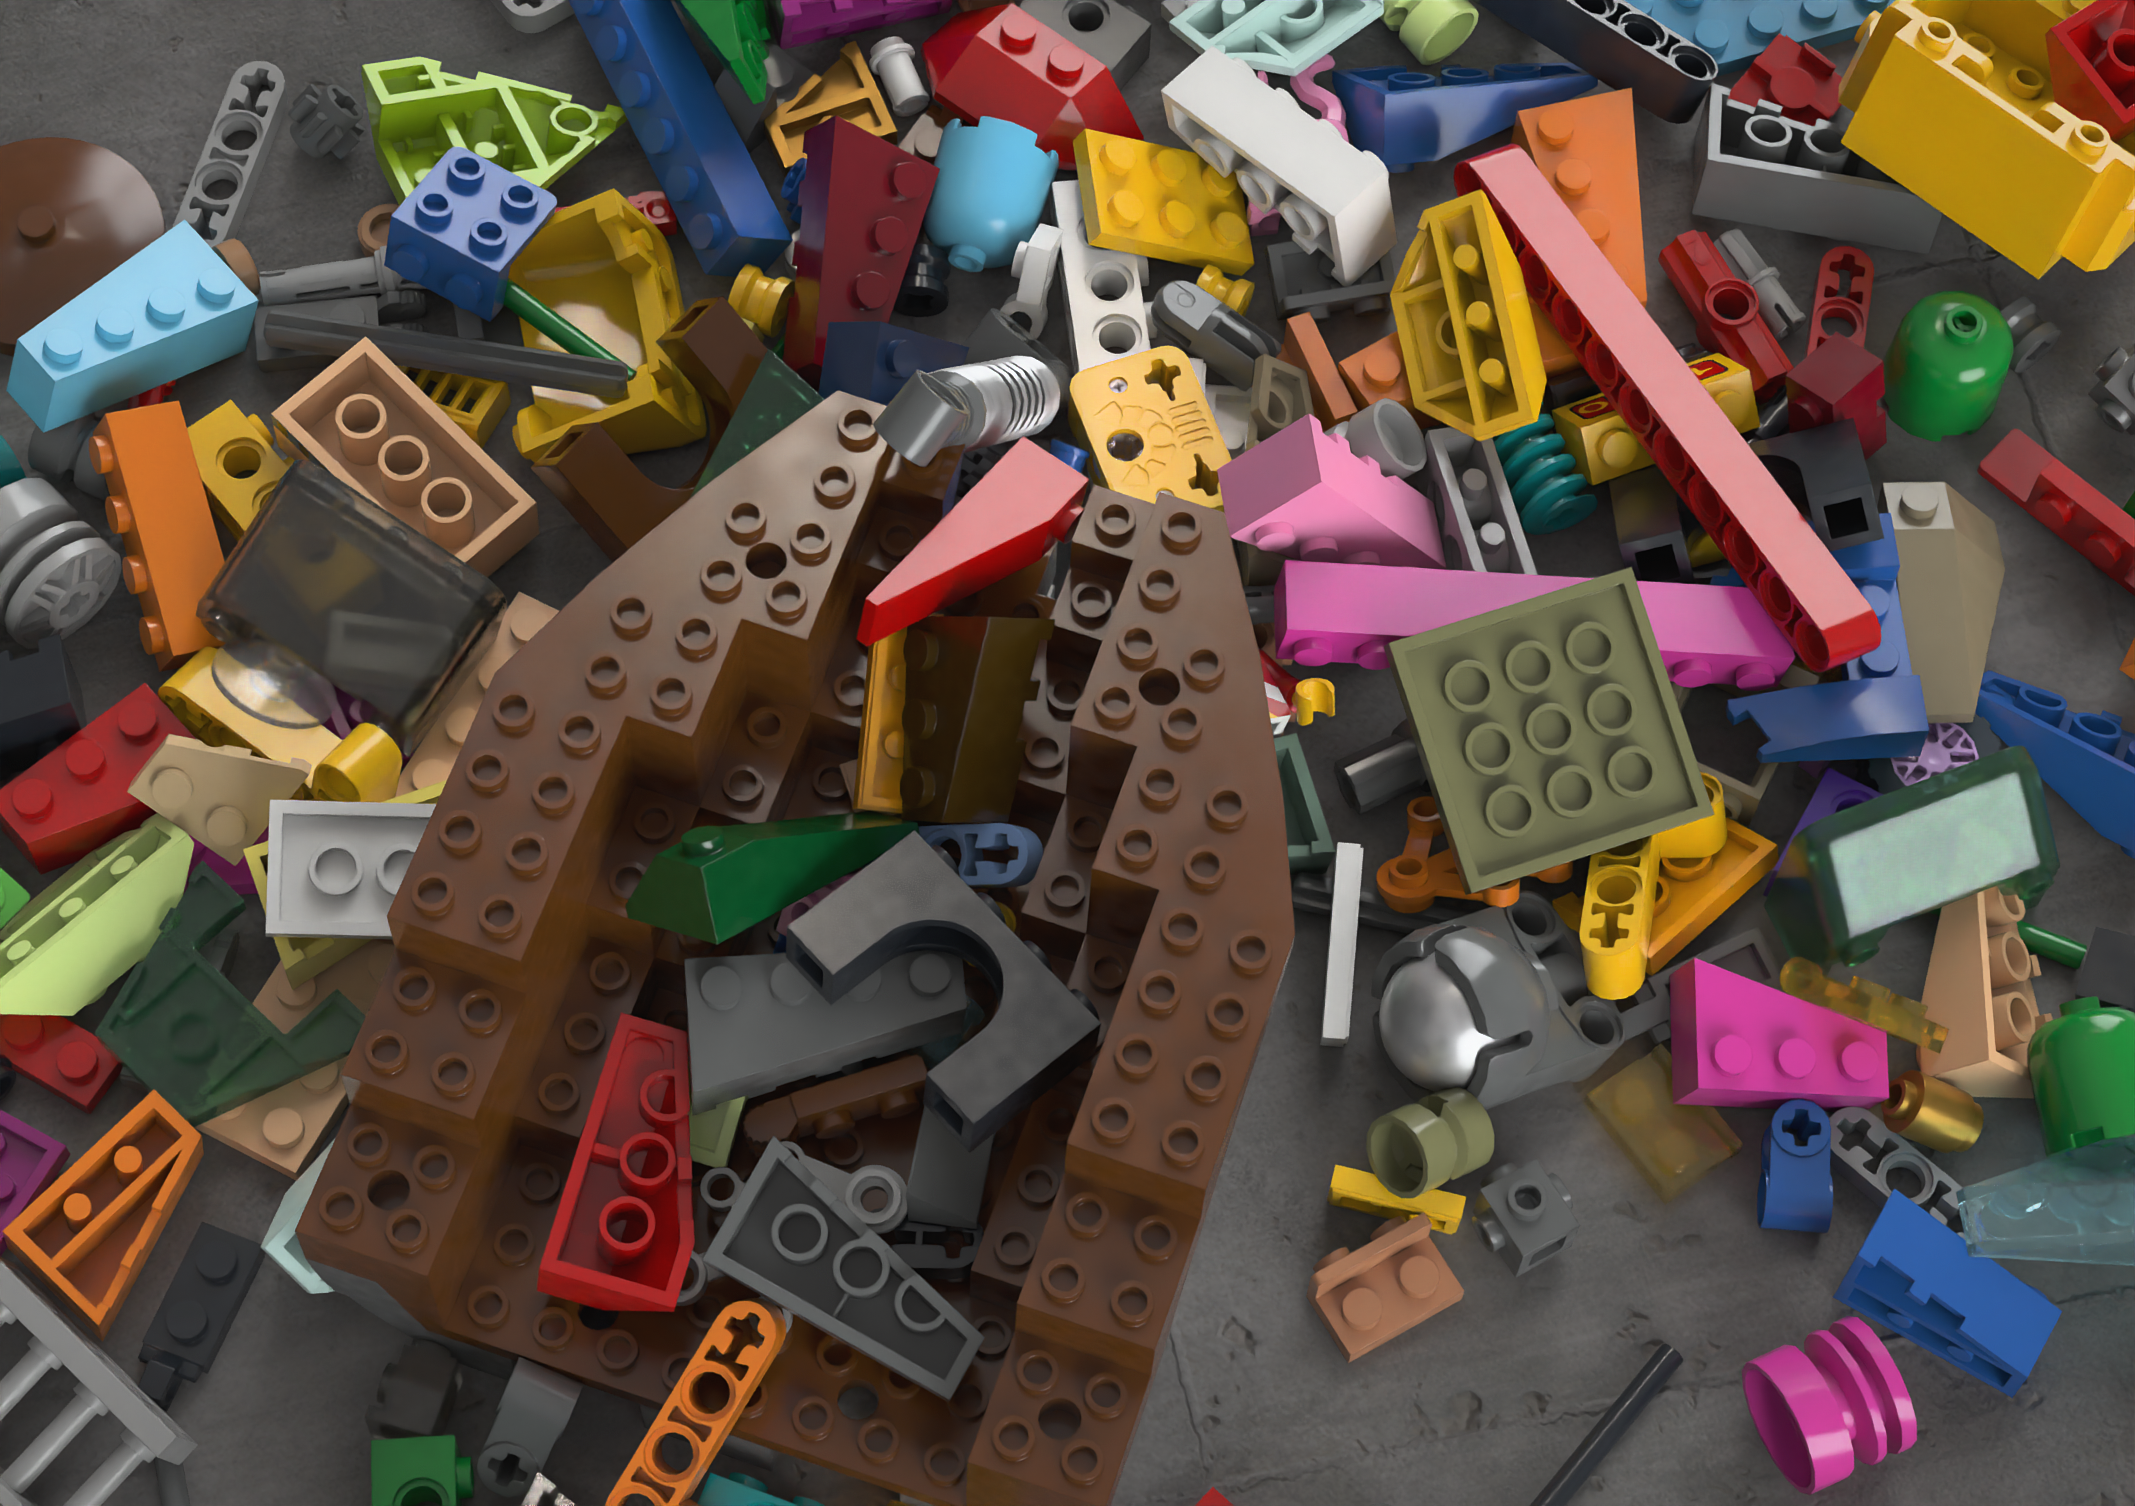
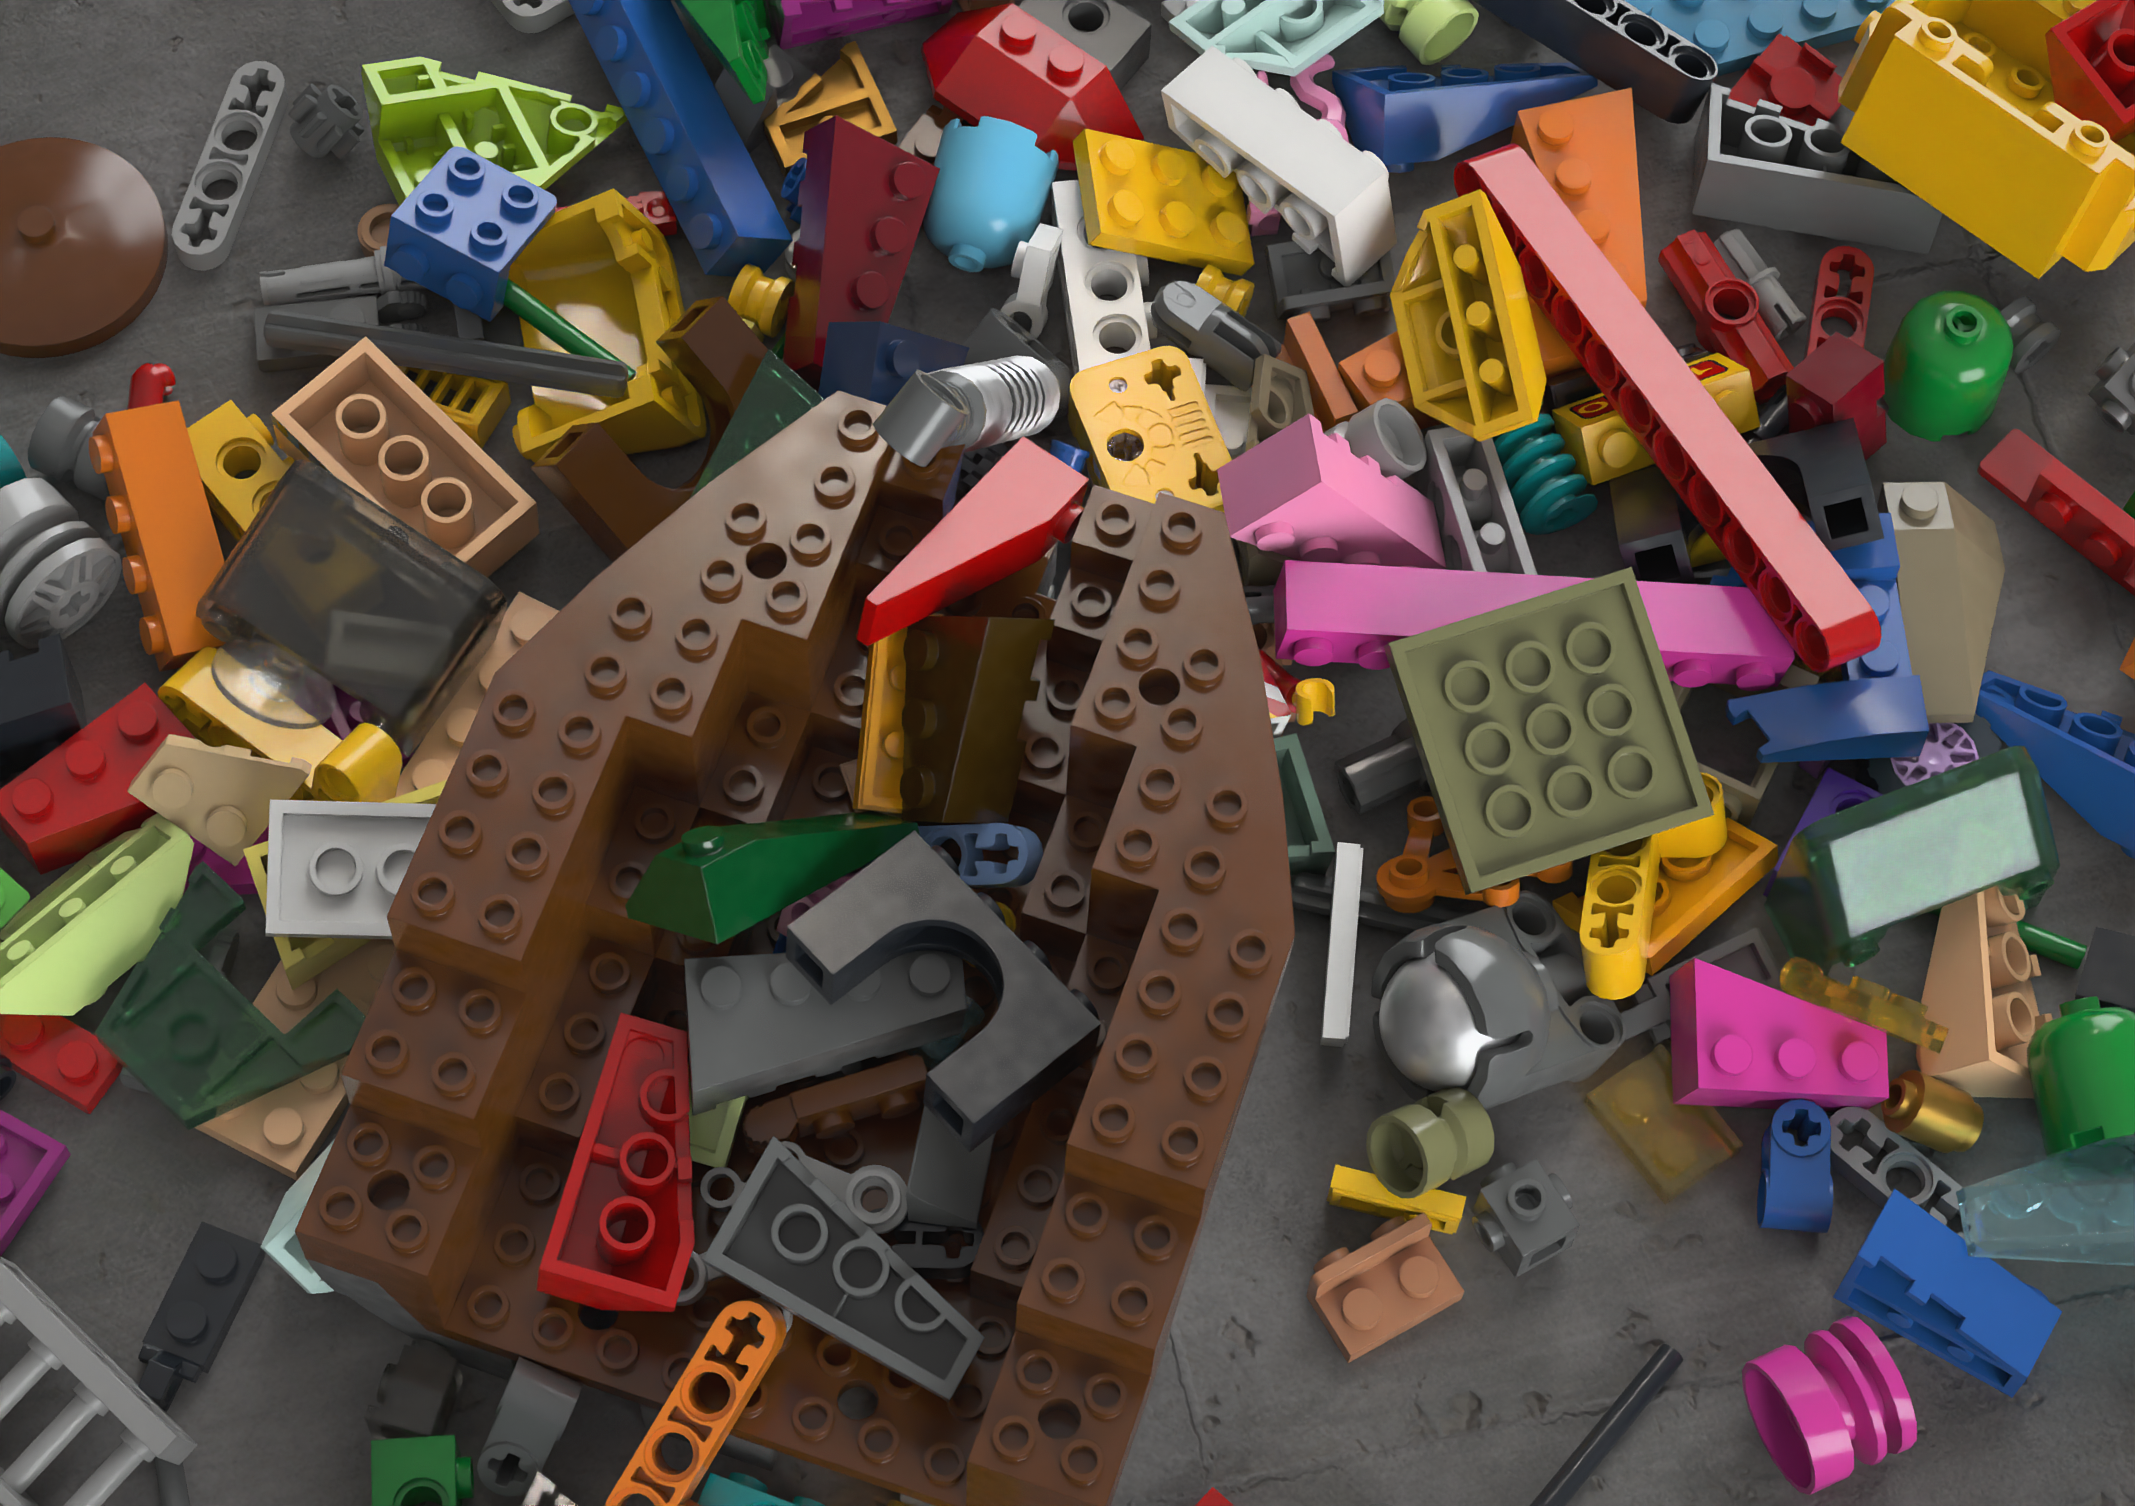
(107, 1211): orange wedge -> none
(133, 331): medium azure wedge -> none
(240, 262): medium nougat tile -> none
(894, 64): white pin -> none
(923, 285): black wheel -> none

